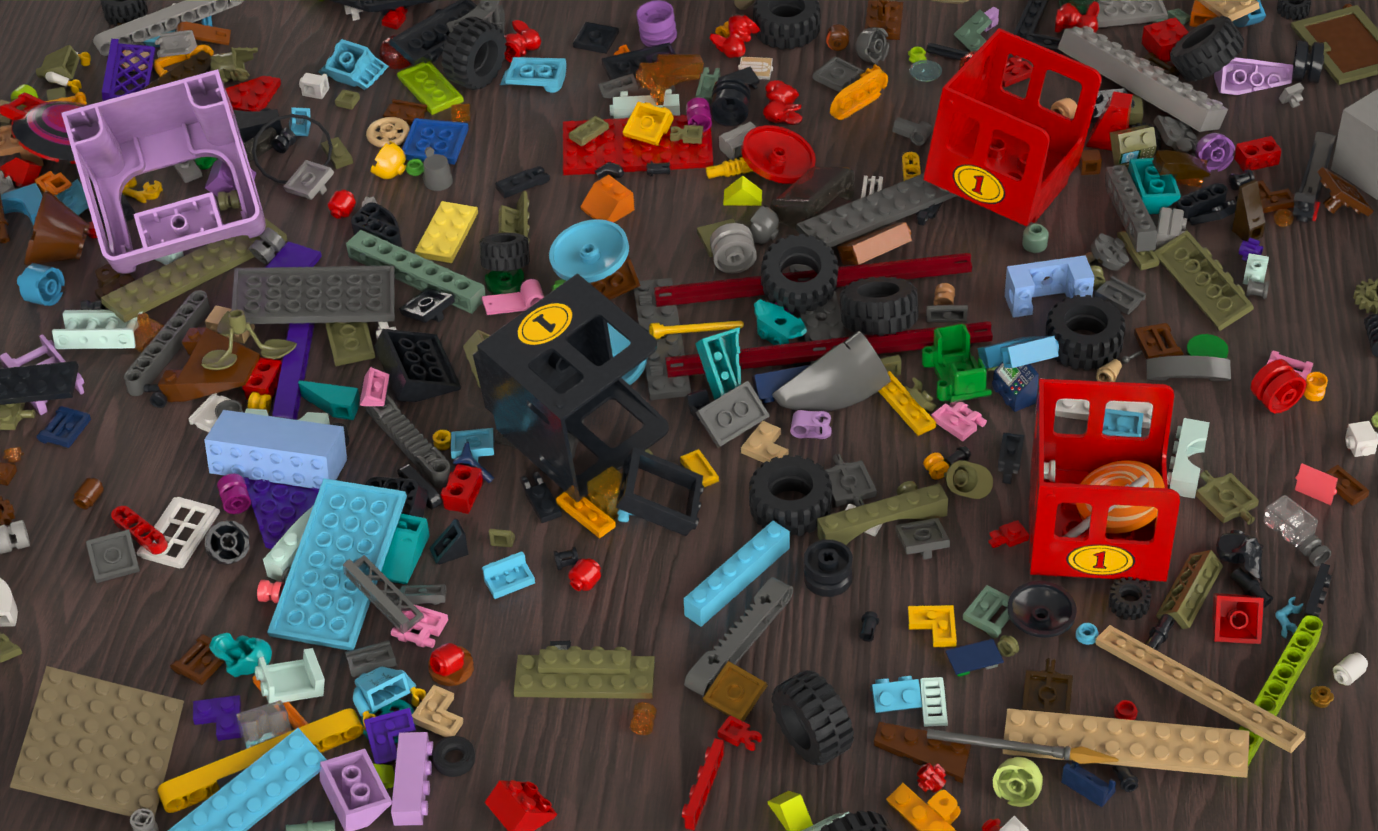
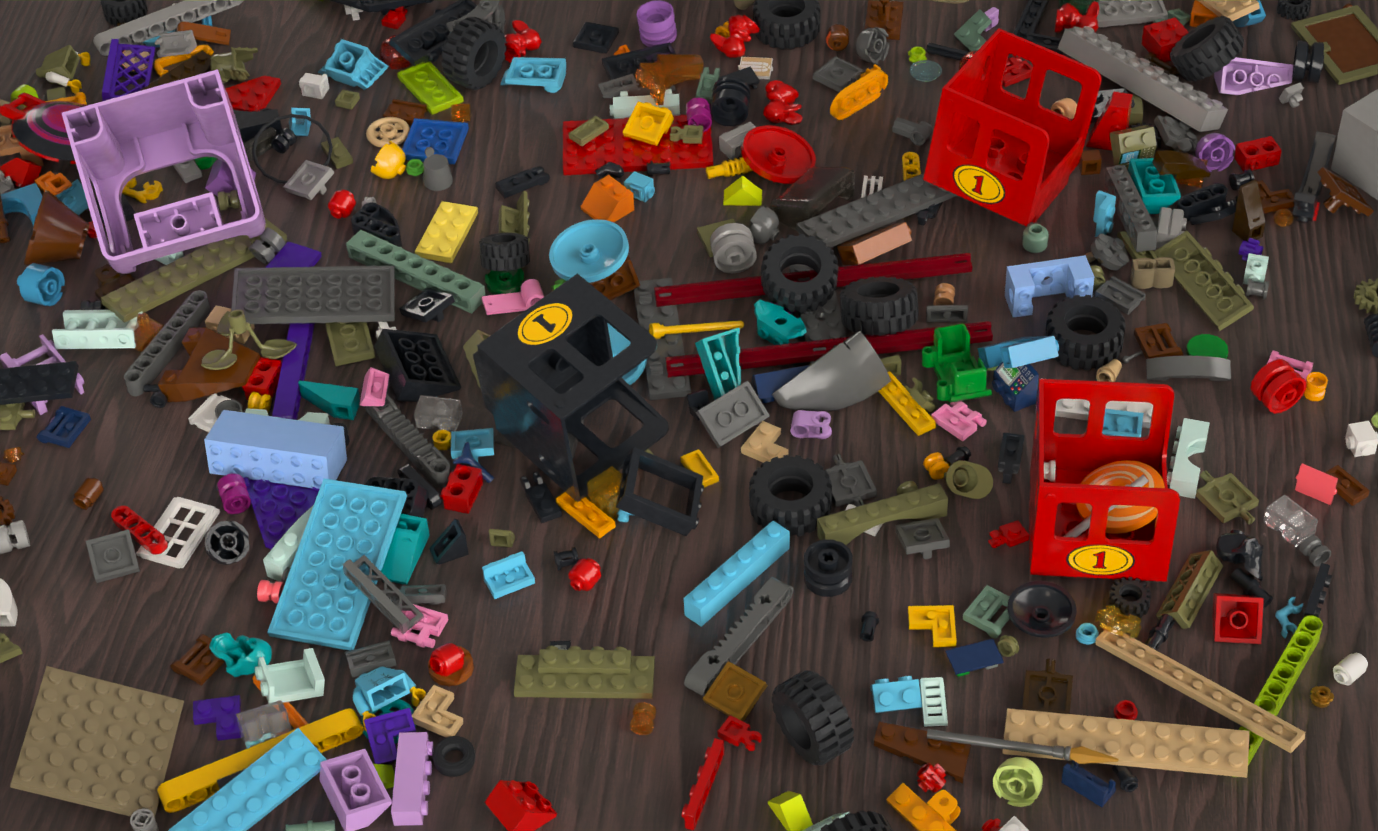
(438, 412): none -> clear brick
(640, 185): none -> medium azure window
(1104, 212): none -> medium azure bracket
(1118, 623): none -> clear yellow plate
(1152, 273): none -> dark tan brick

